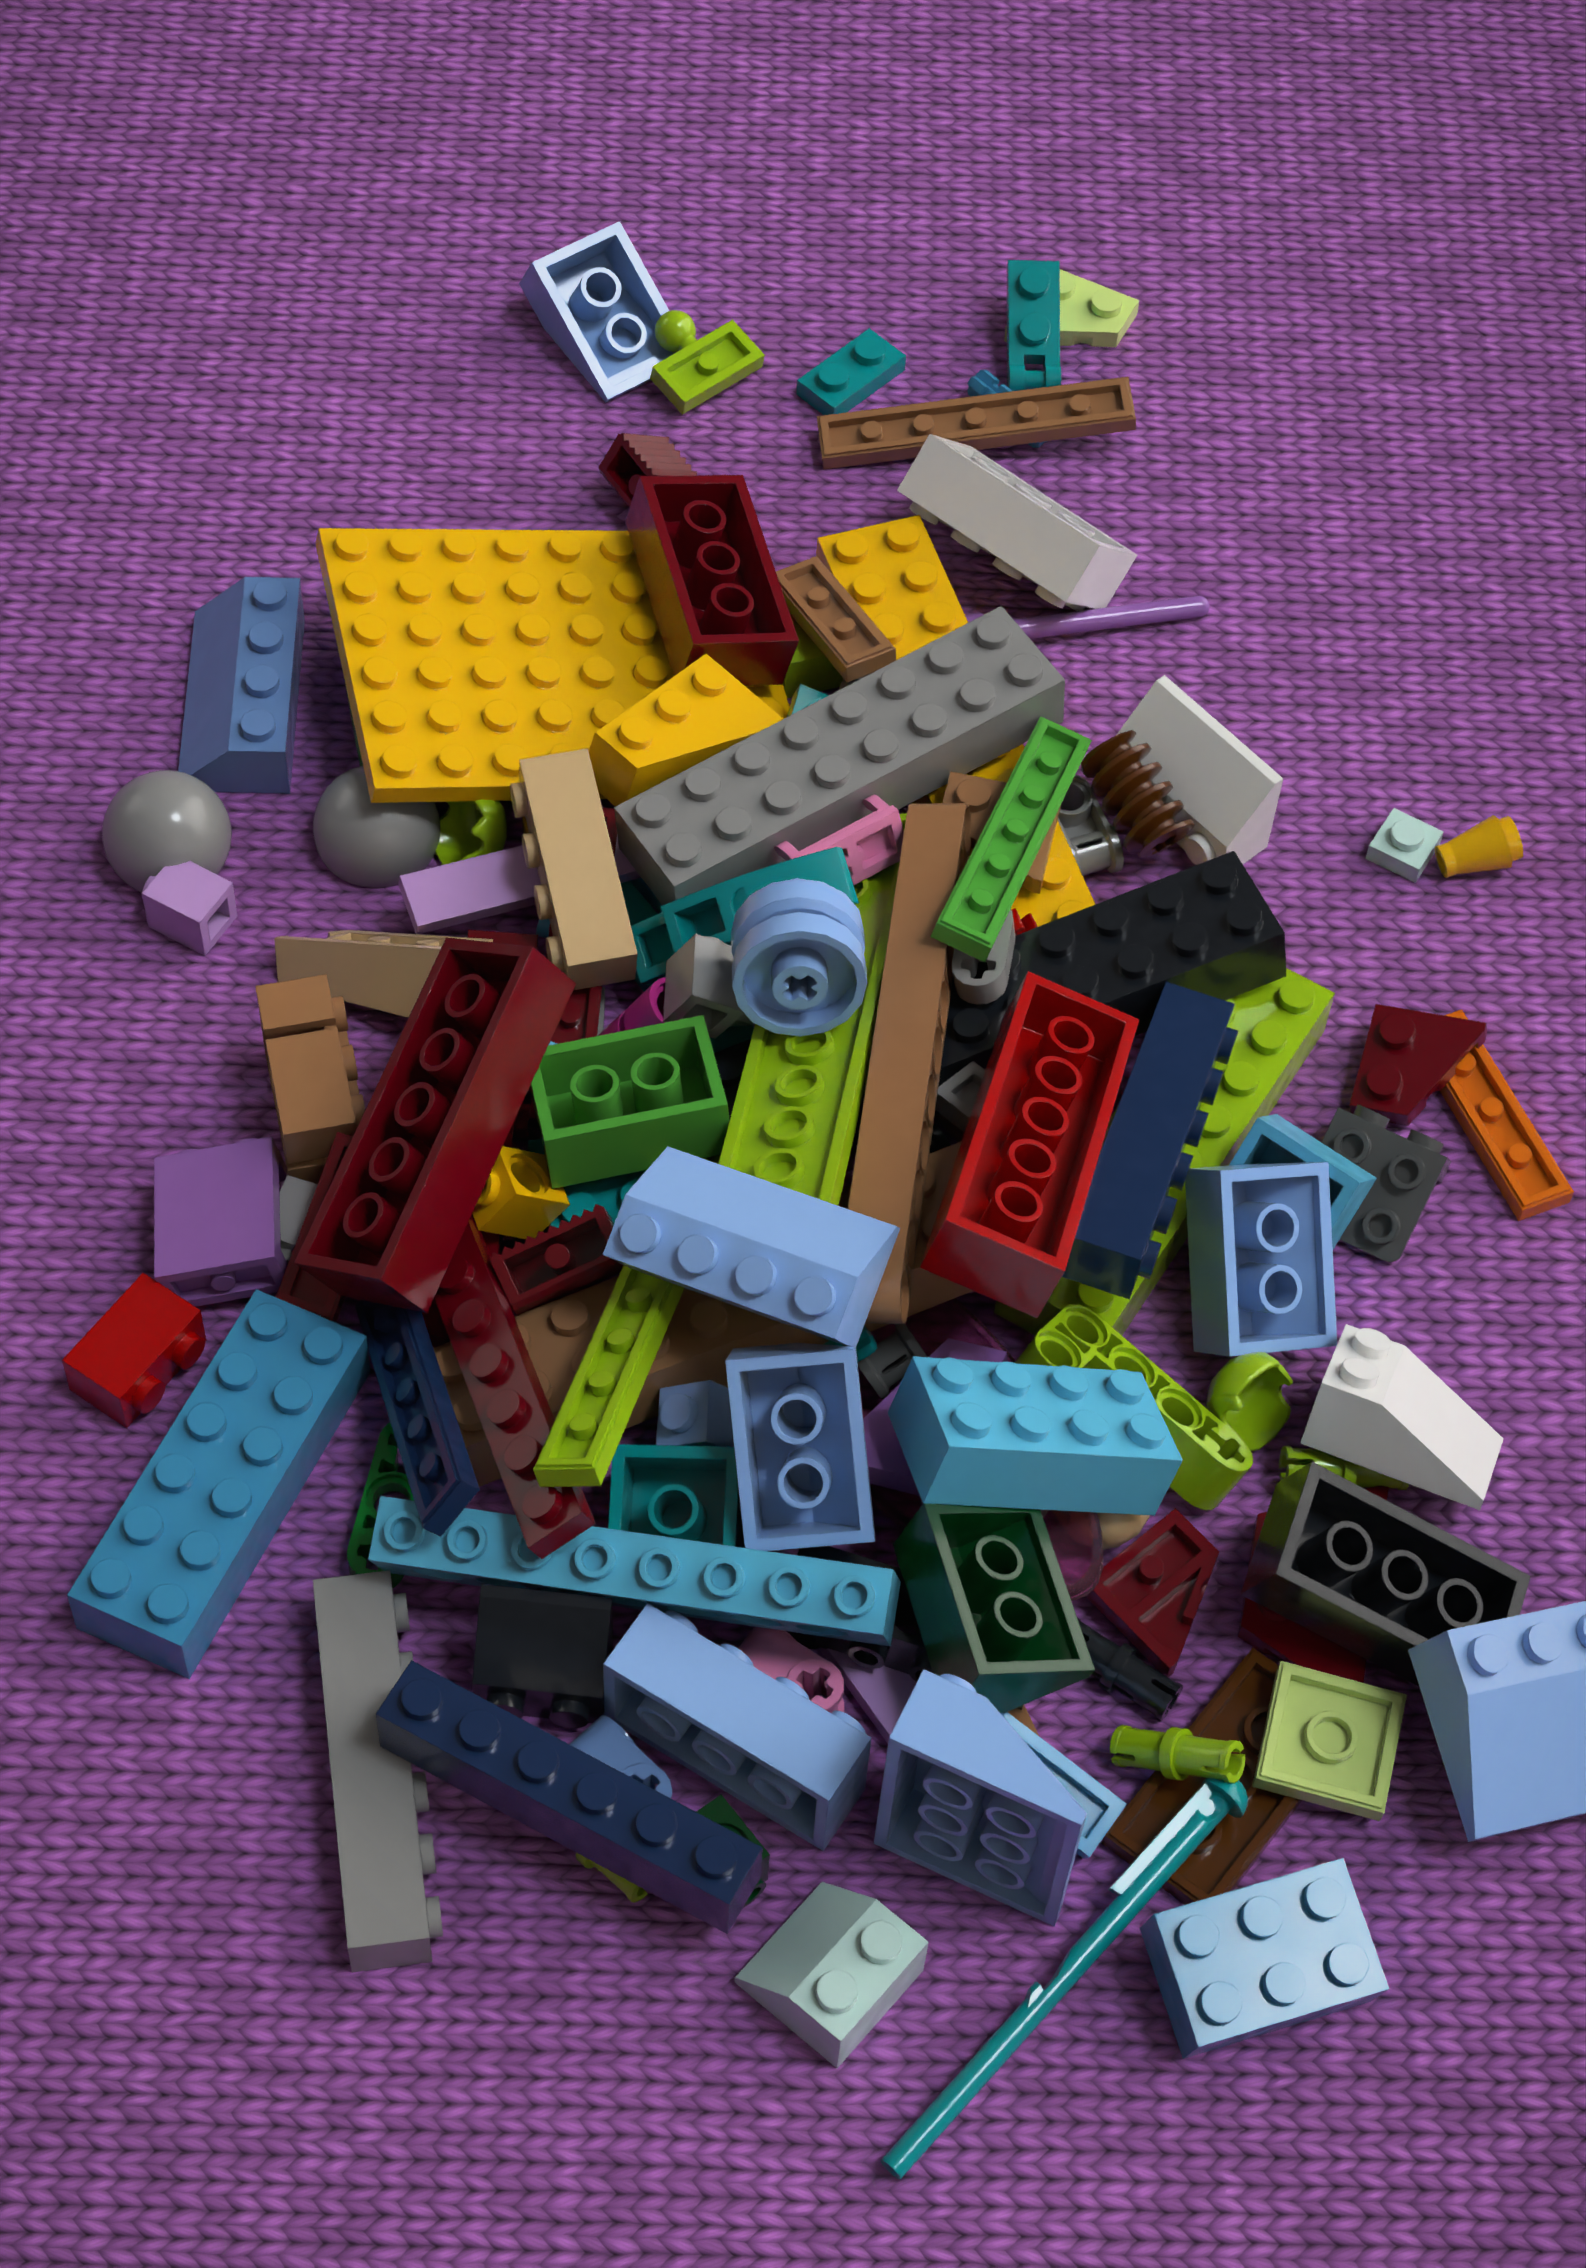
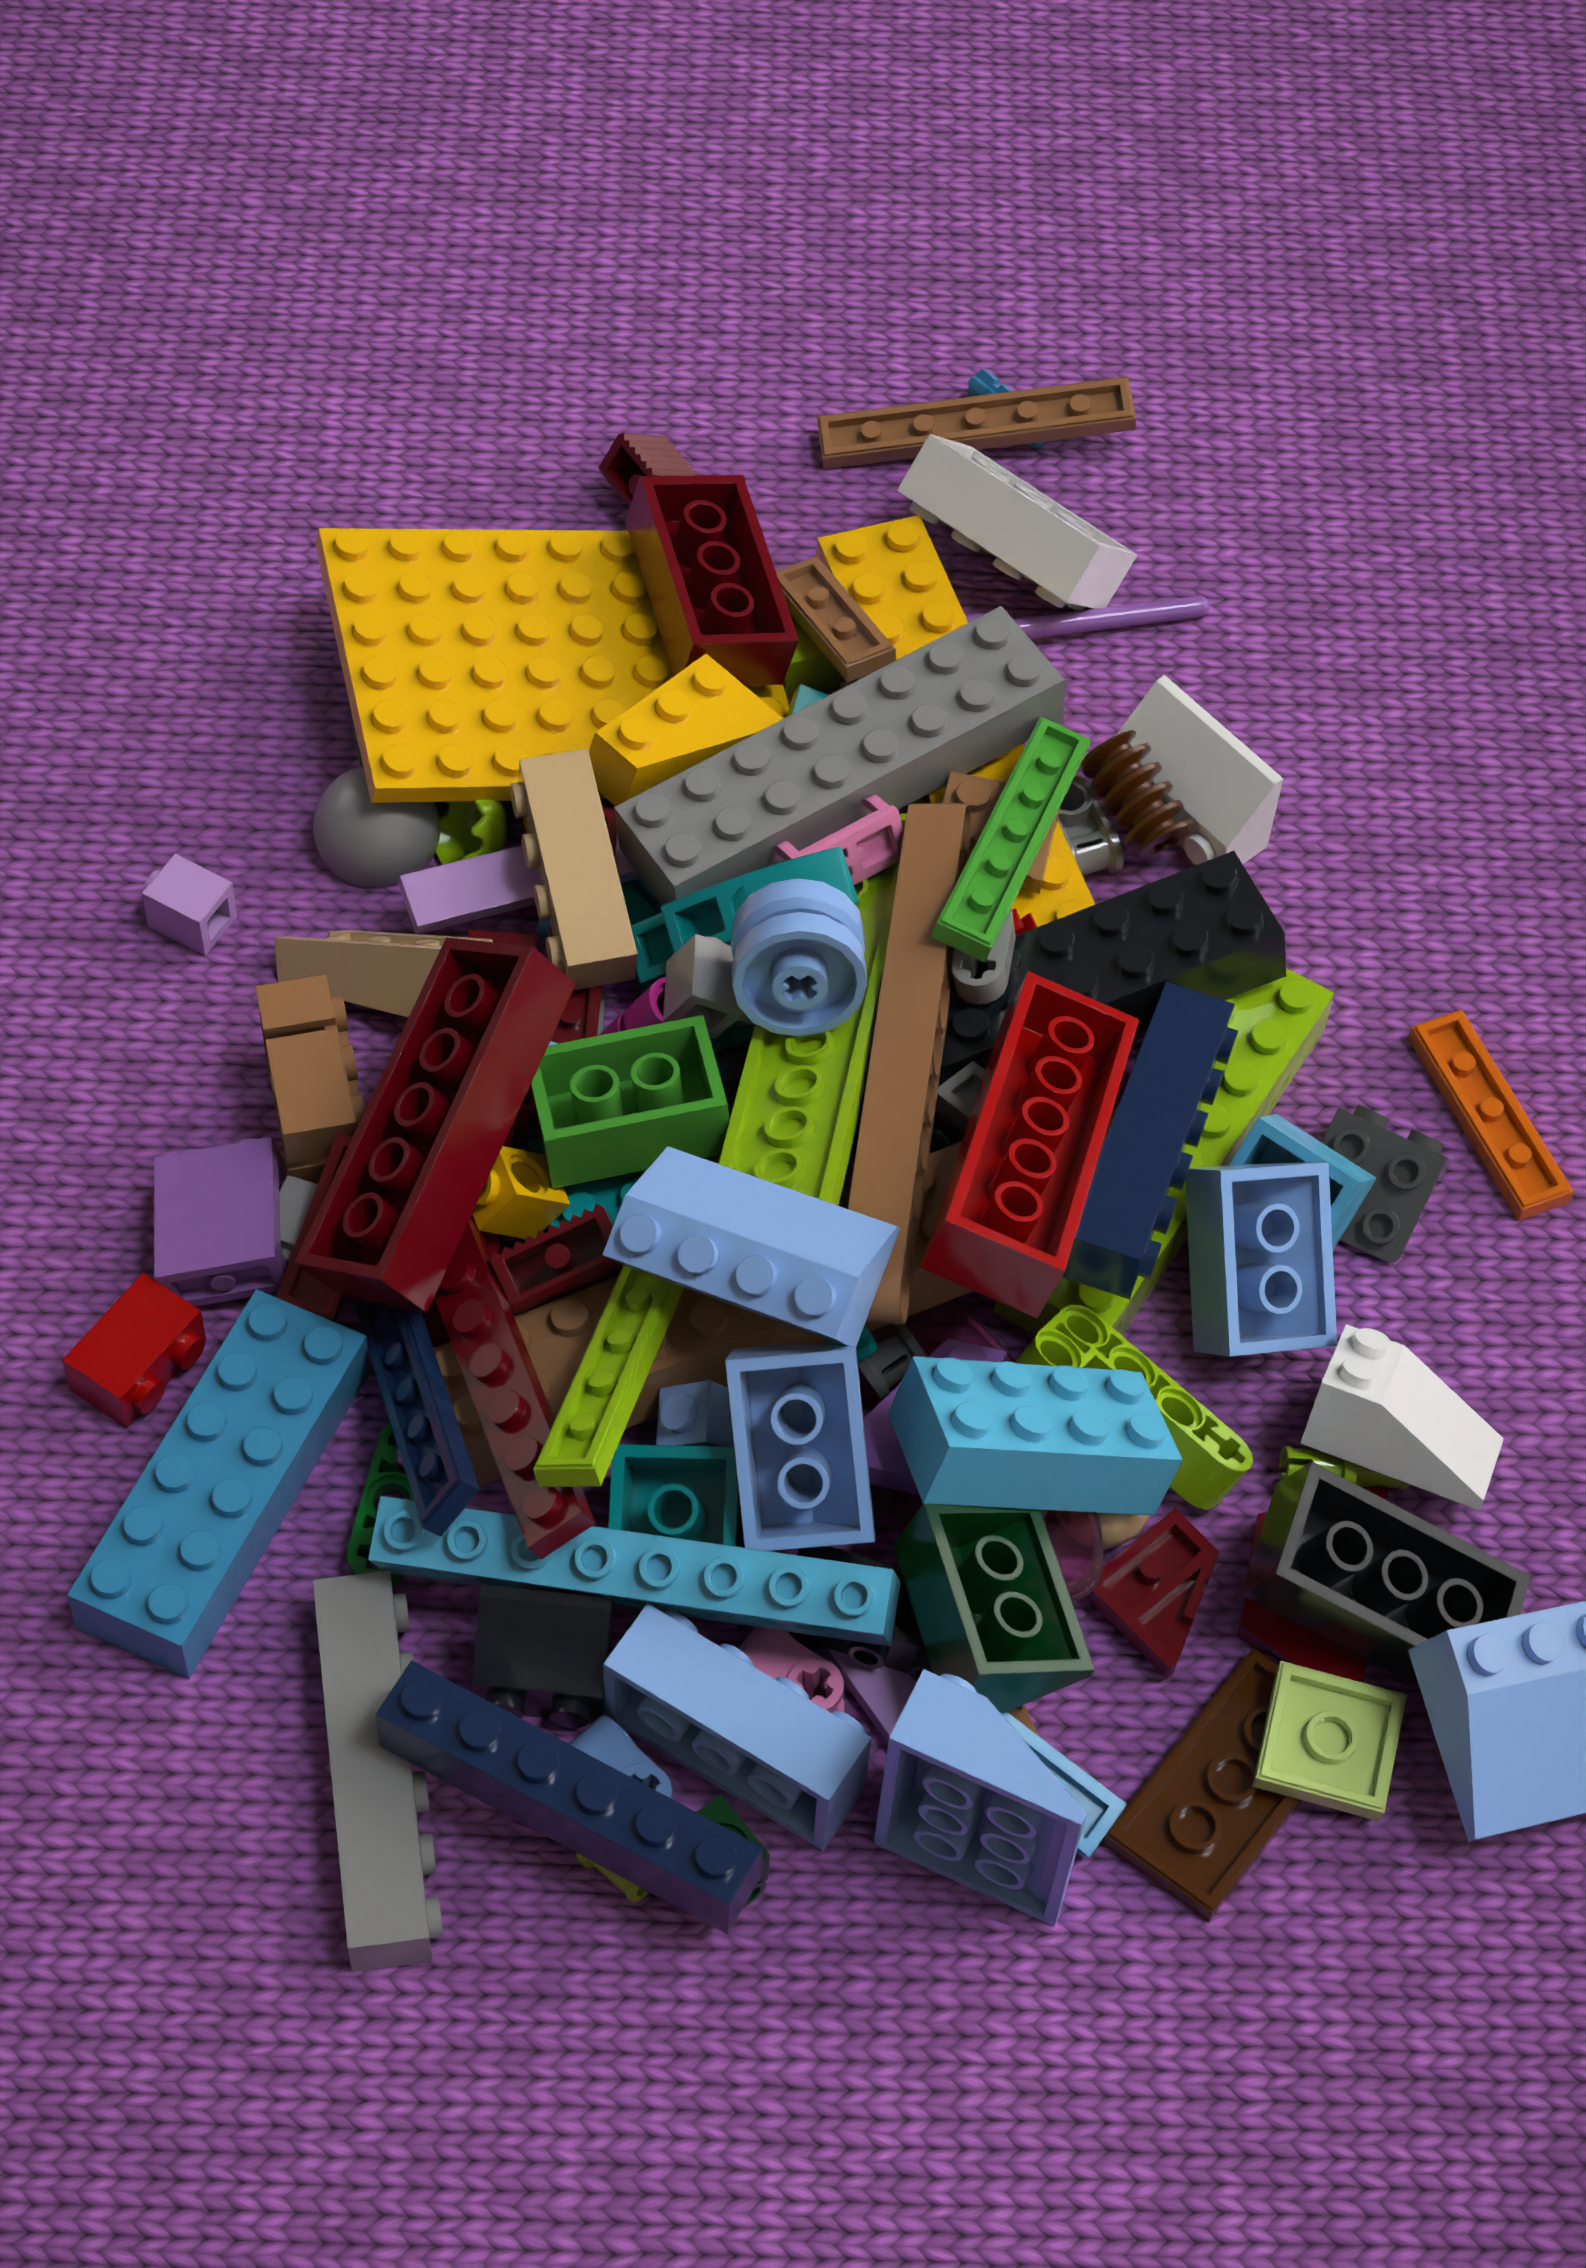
(163, 823): light grey piece -> none
(244, 687): medium blue slope -> none
(600, 309): light blue slope -> none
(702, 365): lime plate -> none
(835, 1969): light aqua slope -> none
(851, 374): teal plate -> none
(1033, 323): teal plate -> none
(1092, 313): yellowish green wing -> none
(1132, 1677): black pin -> none
(1134, 1890): teal bar -> none
(1177, 1753): lime pin -> none
(1250, 1397): lime hair -> none
(1263, 1958): brick -> none
(1404, 845): light aqua plate -> none
(1410, 1059): dark red wing -> none
(1481, 848): yellow cone -> none

